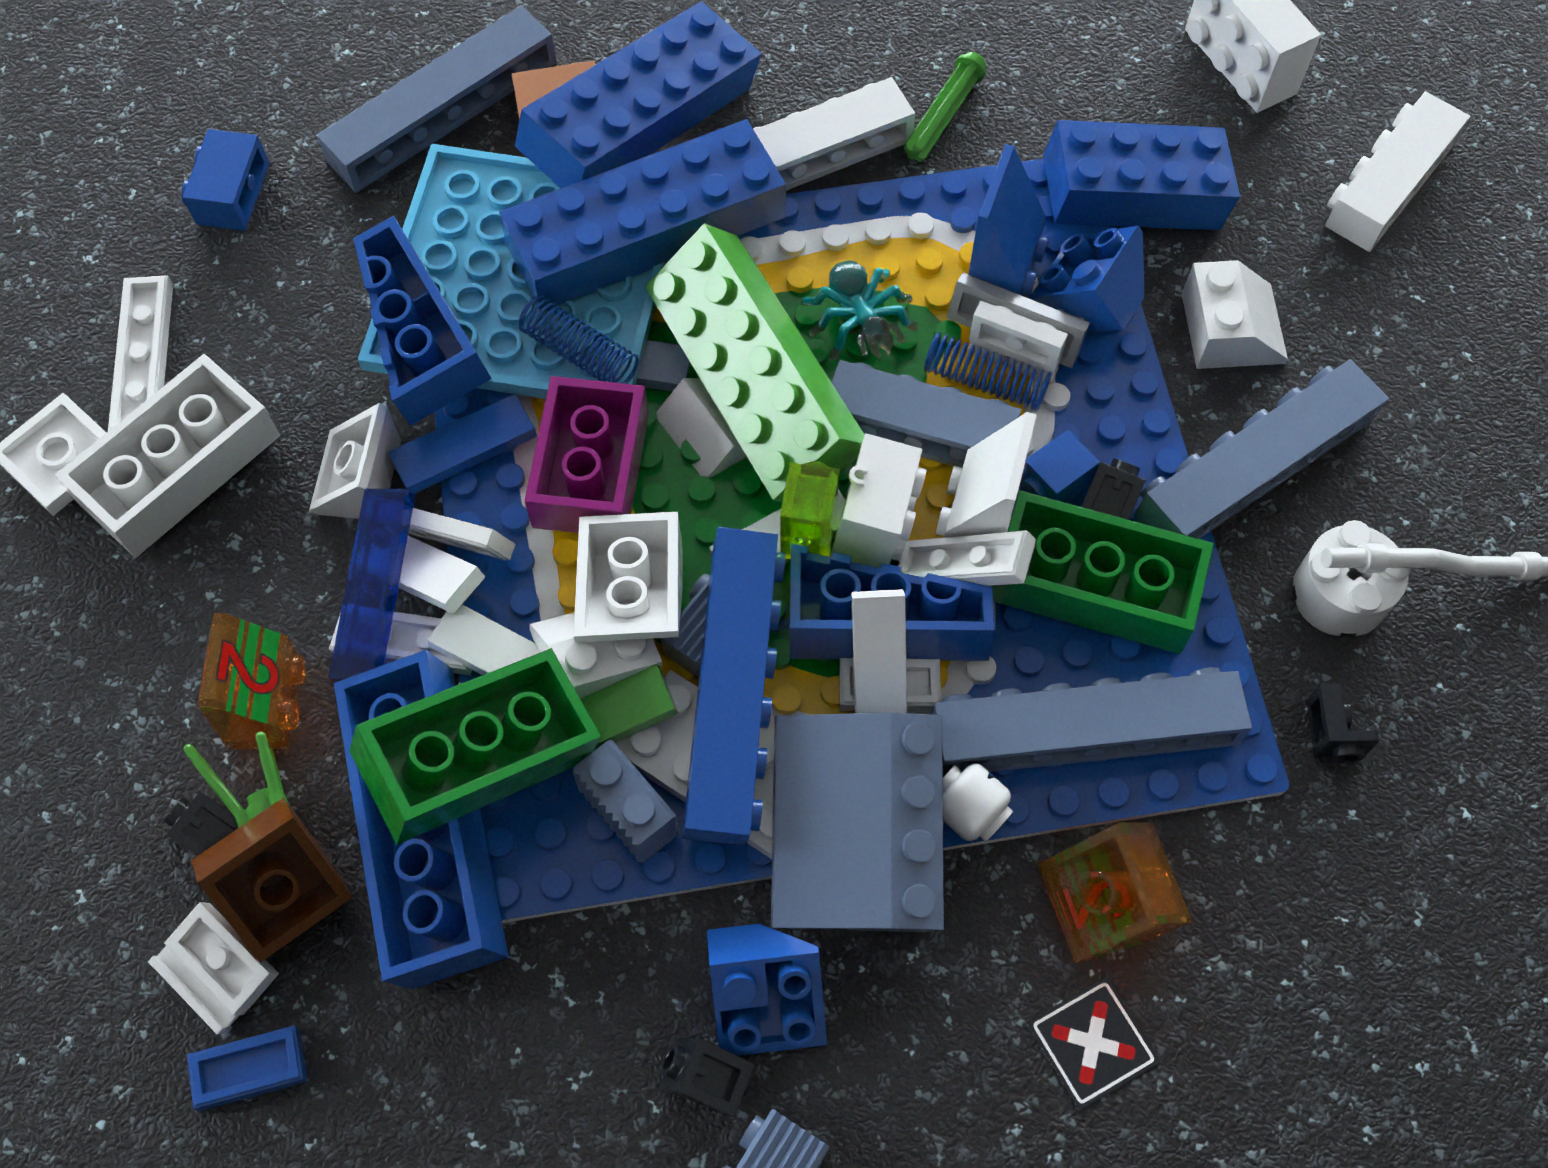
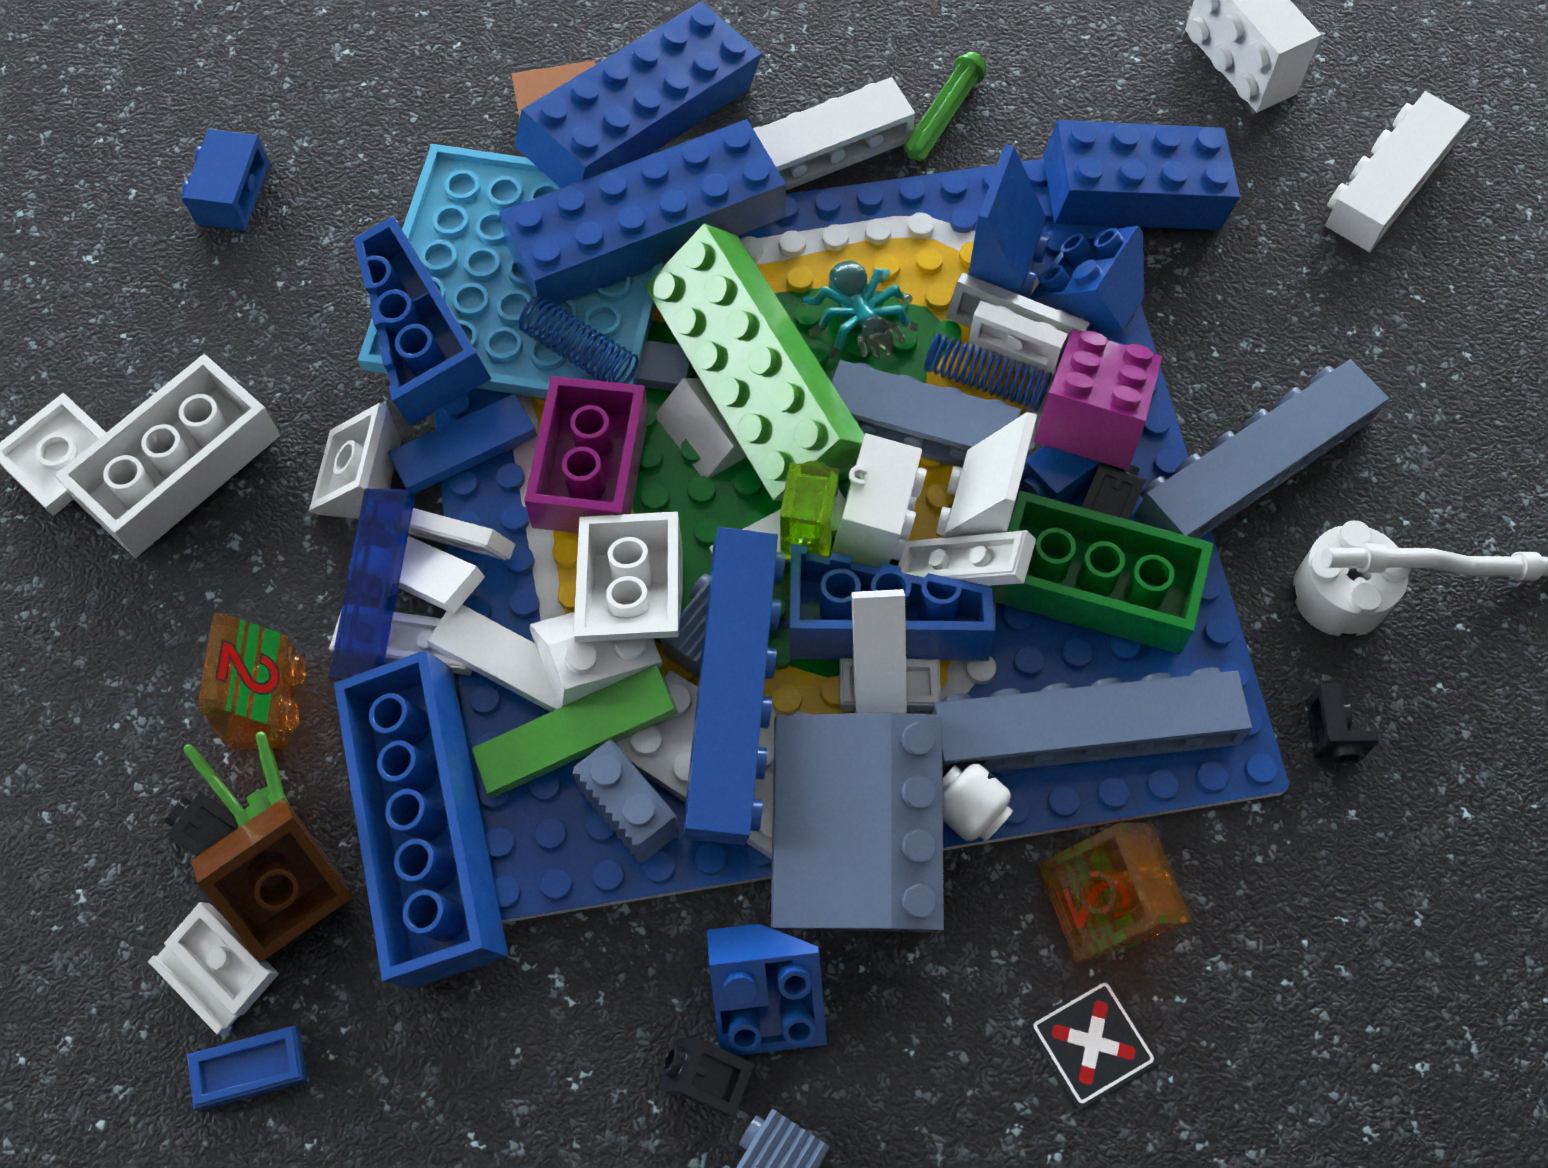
(140, 344): white tile -> none
(435, 99): sand blue brick -> none
(472, 744): green brick -> none
(1099, 399): none -> magenta brick
(1231, 317): white slope -> none

